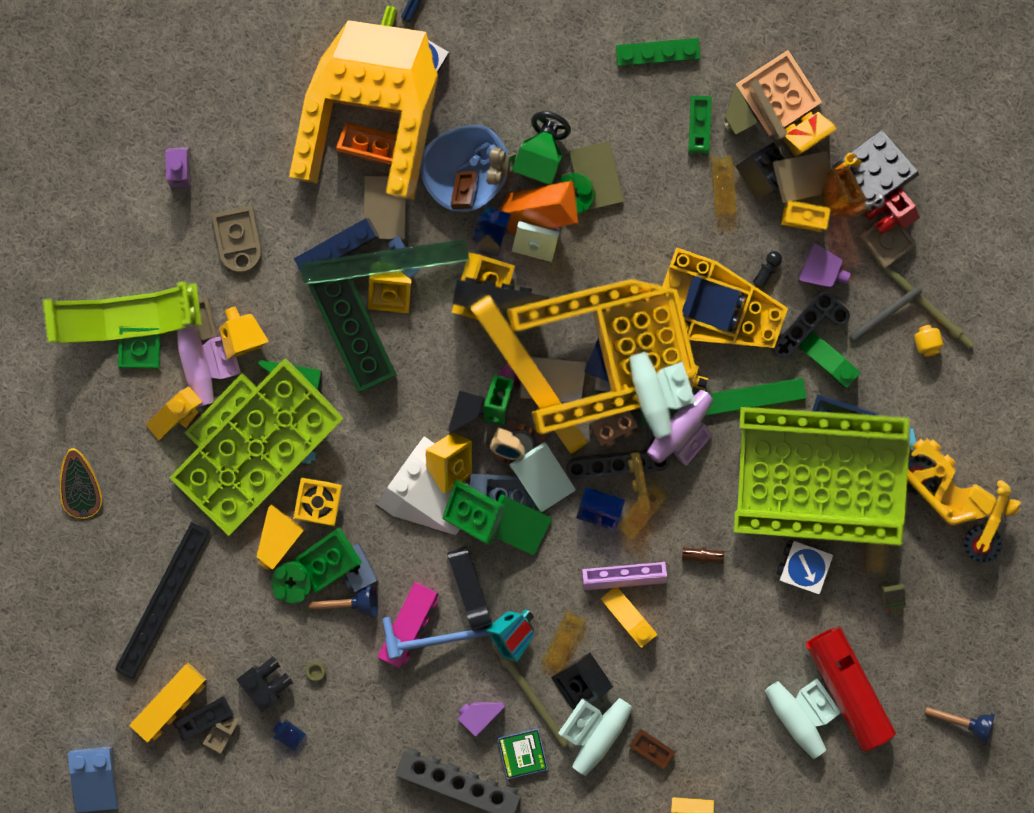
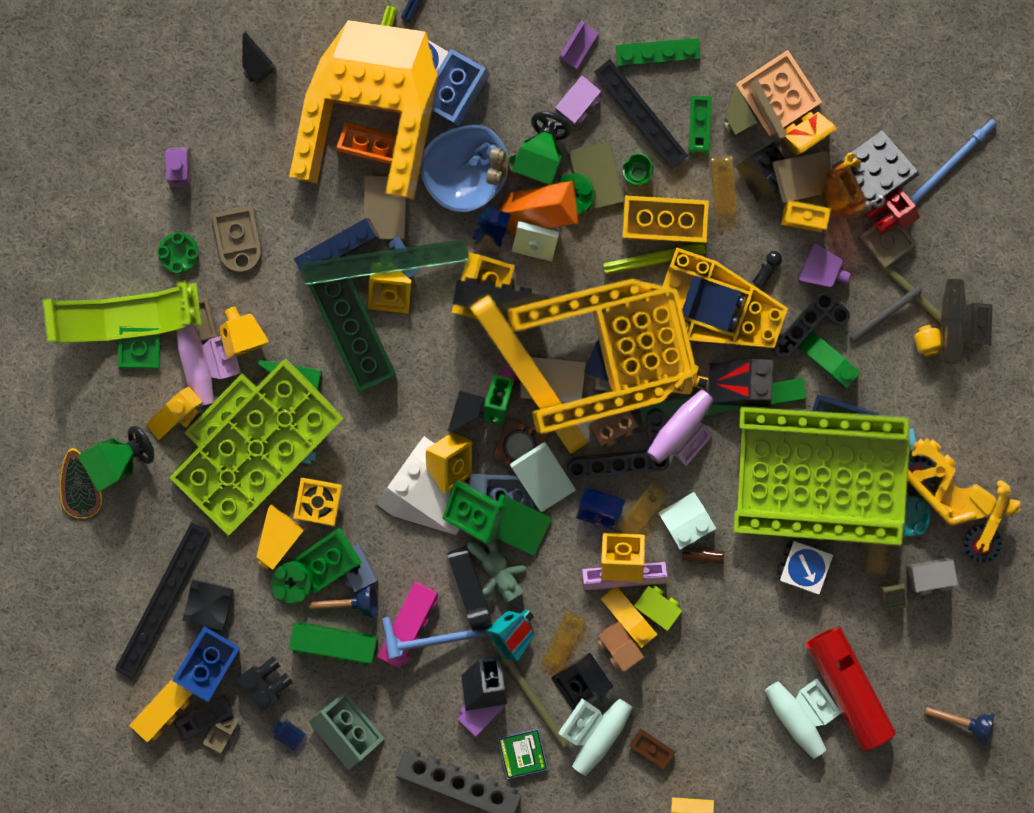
(93, 779): medium blue slope -> none
(114, 460): none -> green piece
(178, 252): none -> green dish
(205, 663): none -> blue slope
(208, 604): none -> black brick
(254, 60): none -> black slope
(315, 671): olive tile -> none
(333, 642): none -> green brick
(346, 730): none -> sand green slope
(457, 87): none -> medium blue slope
(464, 190): reddish brown plate -> none
(484, 684): none -> black slope
(495, 565): none -> sand green animal
(507, 445): tan rock -> none
(578, 45): none -> medium lavender panel
(578, 100): none -> lavender brick
(620, 645): none -> medium nougat brick
(622, 557): none -> yellow brick
(638, 169): none -> green hair
(639, 484): clear yellow plate -> none
(641, 114): none -> black plate
(649, 259): none -> lime axle
(658, 607): none -> lime brick
(660, 391): light aqua plate -> none
(665, 219): none -> yellow brick
(687, 520): none -> light aqua slope
(741, 382): none -> black slope
(916, 517): none -> teal dish
(932, 575): none -> light grey brick
(962, 322): none -> clear smoke plate
(978, 137): none -> medium blue bar

